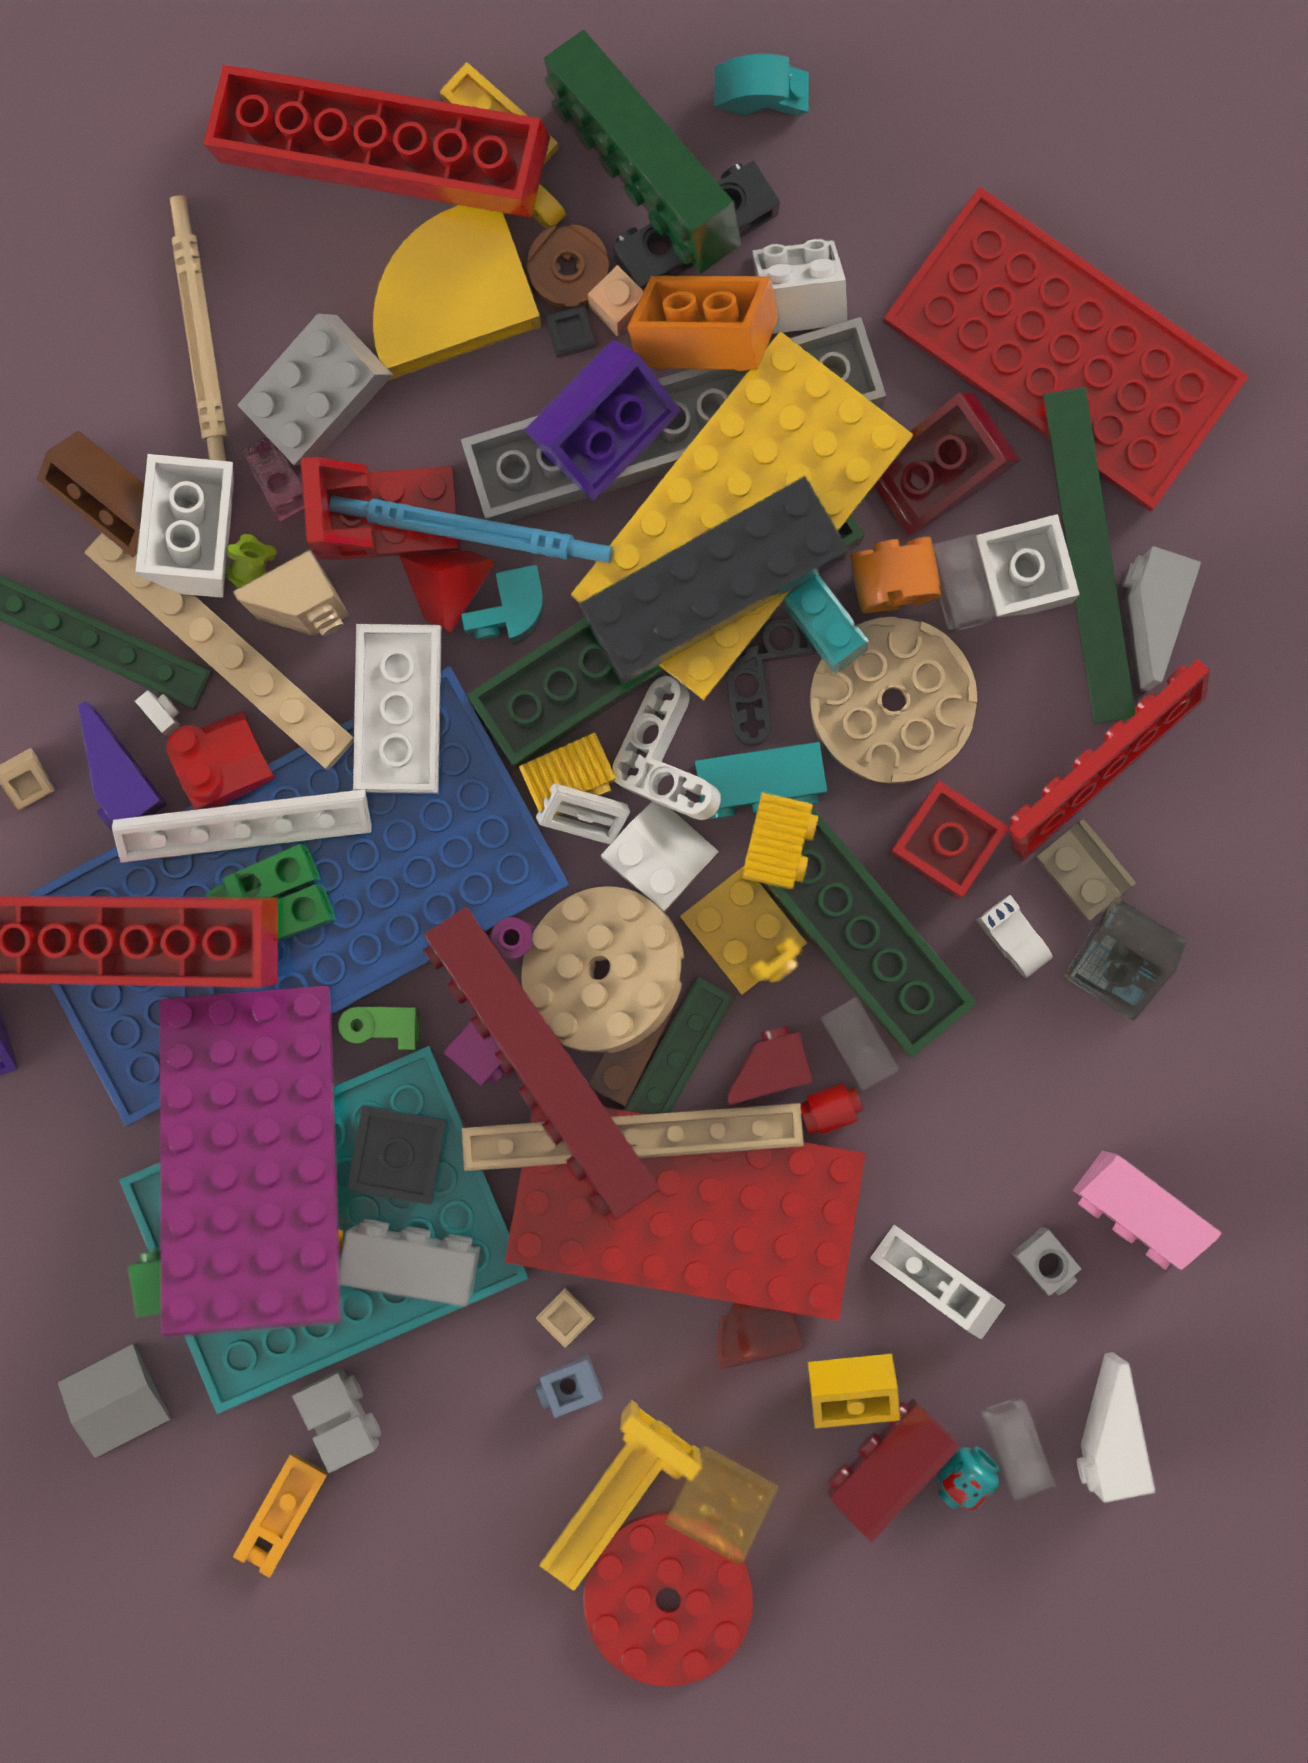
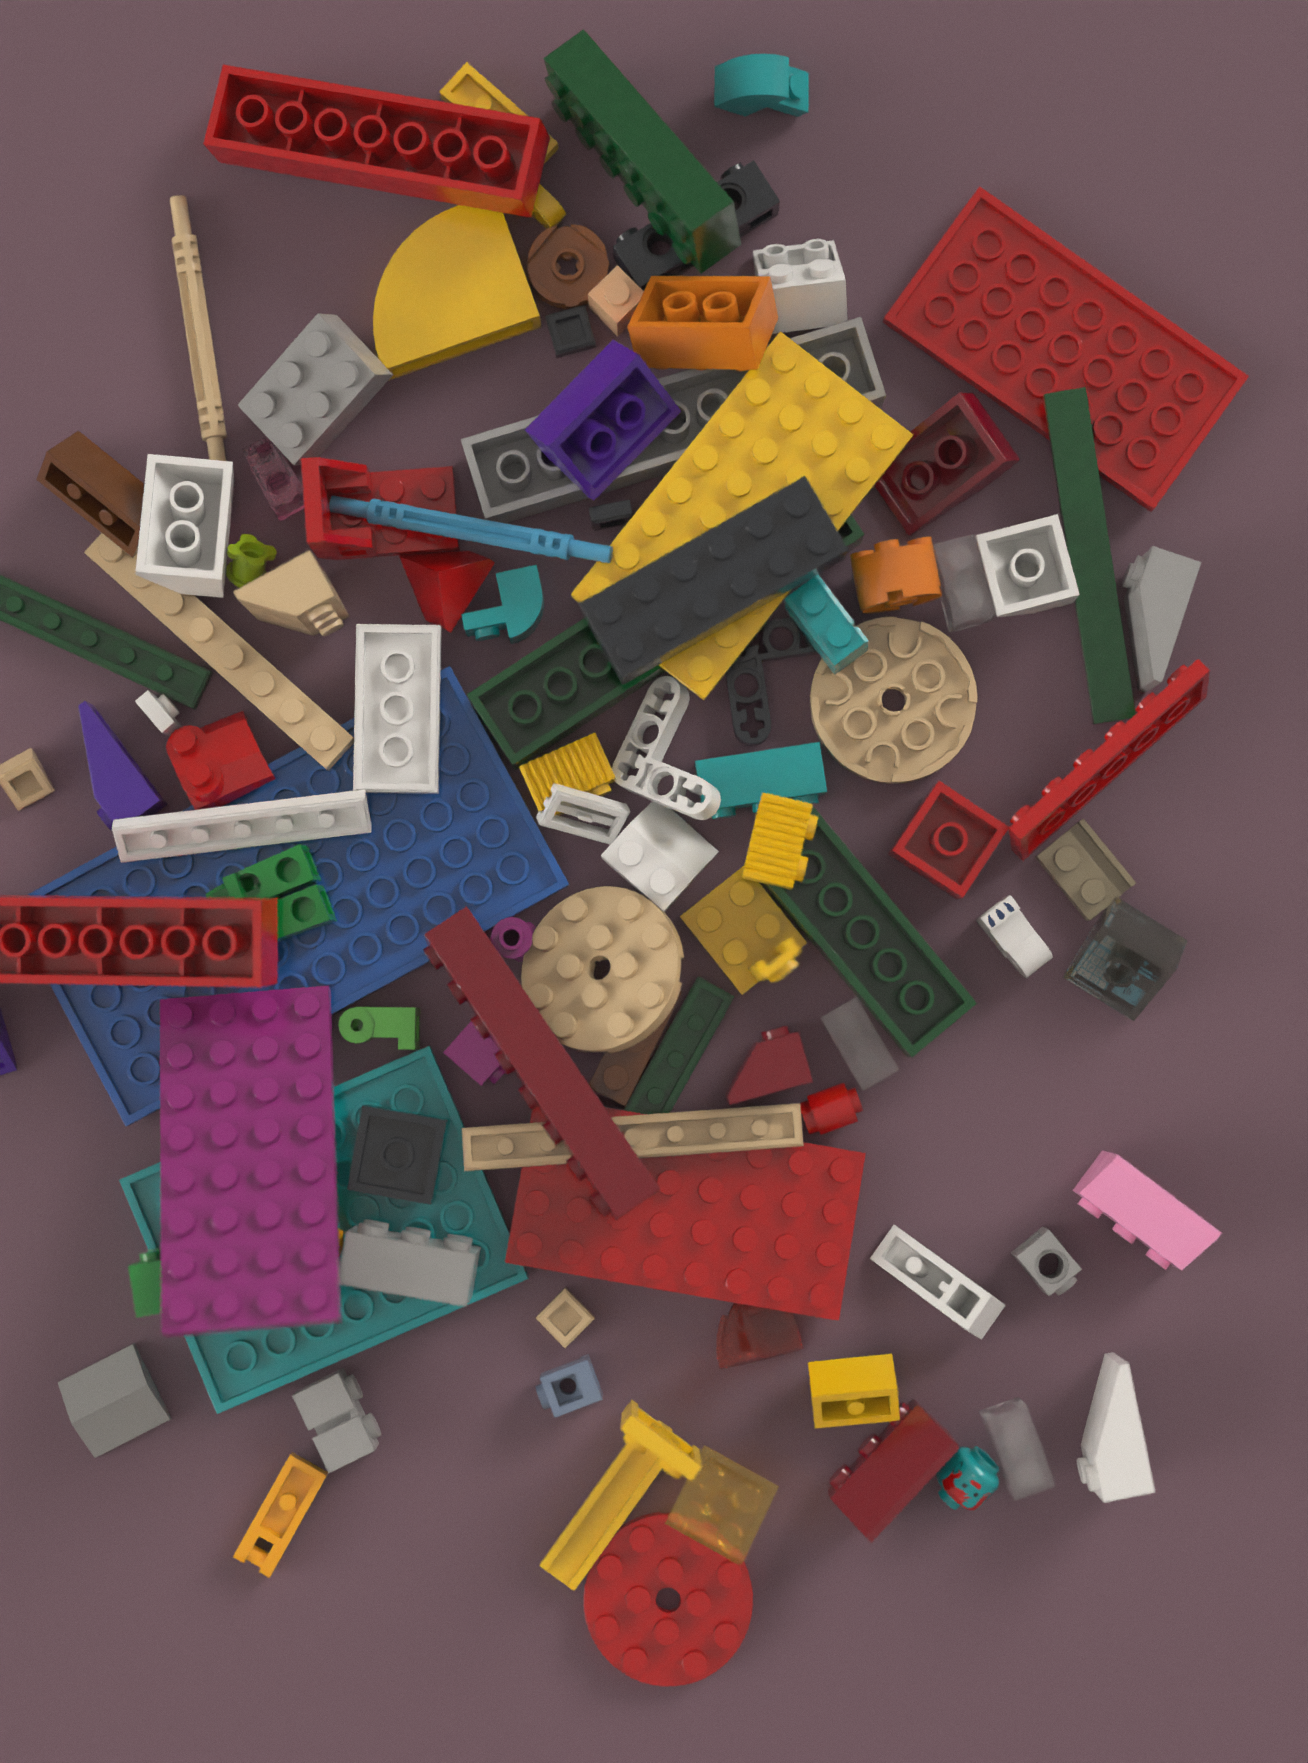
(610, 515): none -> black tile

